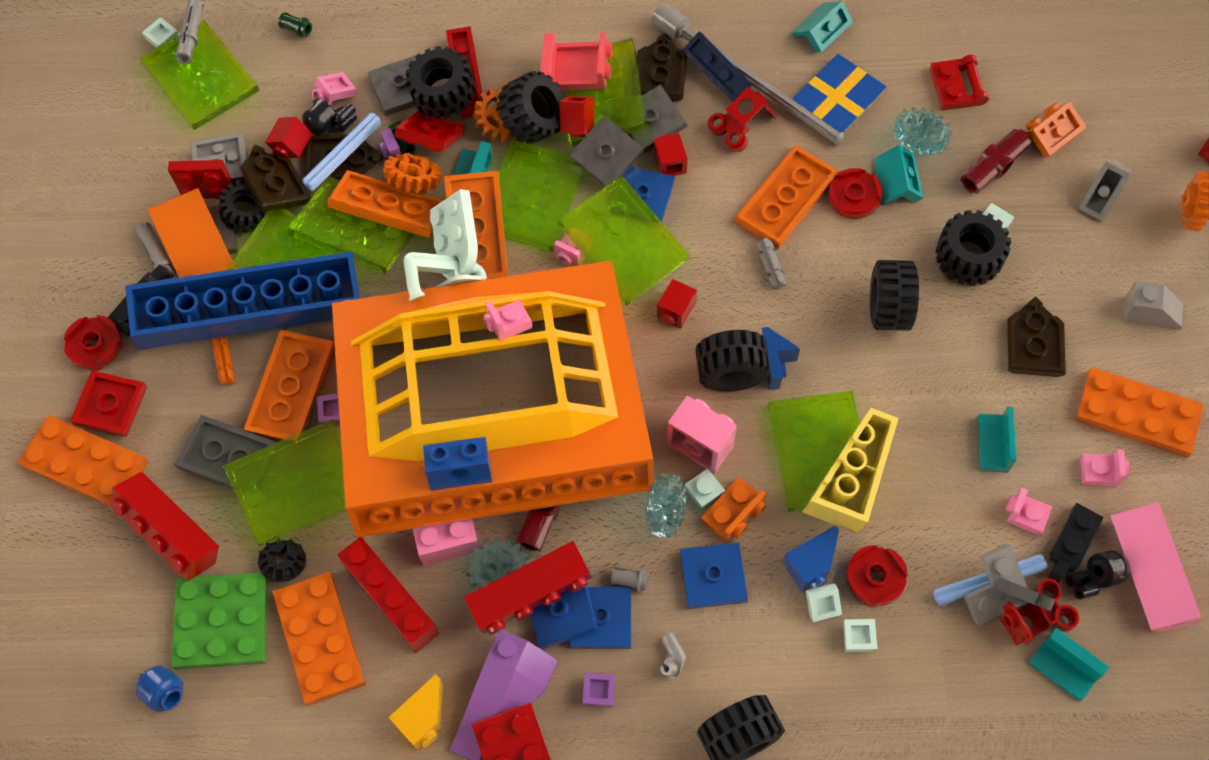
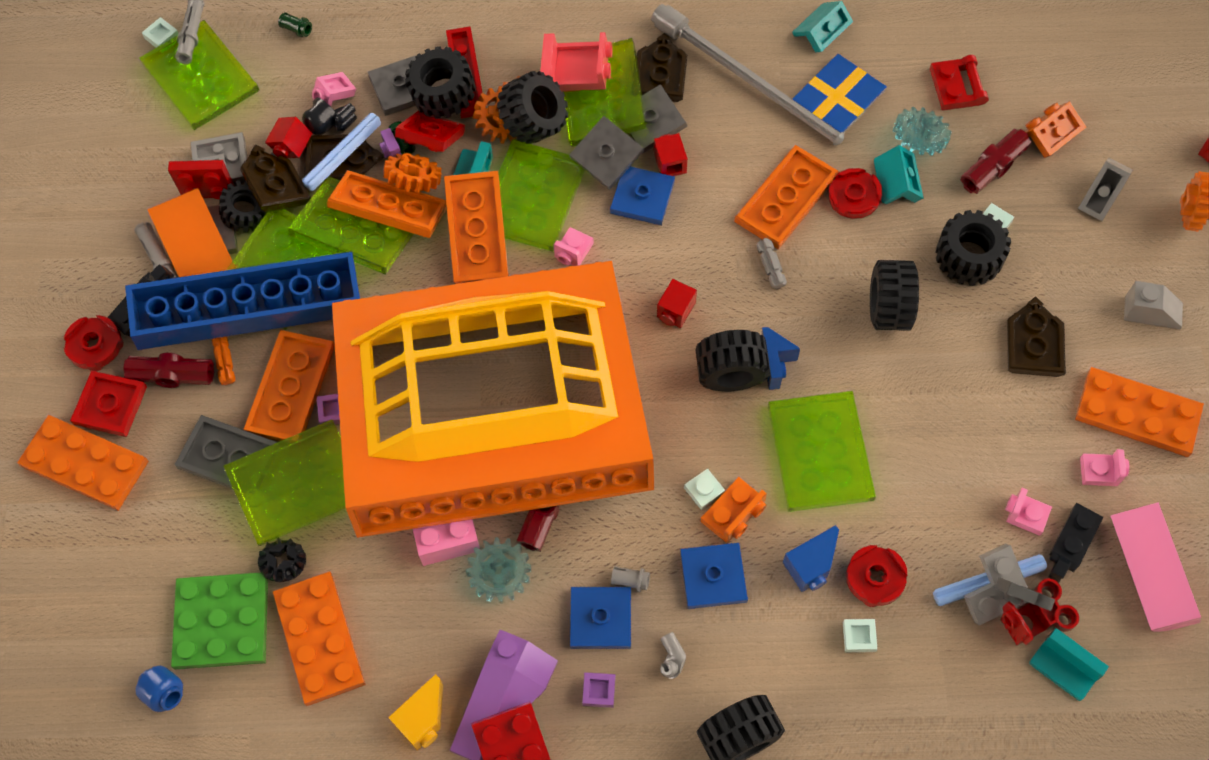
(164, 526): red brick -> none
(169, 370): none -> dark red piece
(388, 594): red brick -> none
(454, 246): light aqua plate -> none
(457, 463): blue brick -> none
(507, 319): bright pink bracket -> none
(527, 588): red brick -> none
(564, 619): blue plate -> none
(577, 115): red brick -> none
(624, 230): clear neon green plate -> none
(666, 505): clear light blue gear -> none
(701, 434): bright pink brick -> none
(716, 66): dark blue tile -> none
(735, 122): red piece -> none
(823, 602): light aqua plate -> none
(853, 480): light yellow wedge -> none
(996, 441): teal panel -> none
(1102, 571): black piece -> none

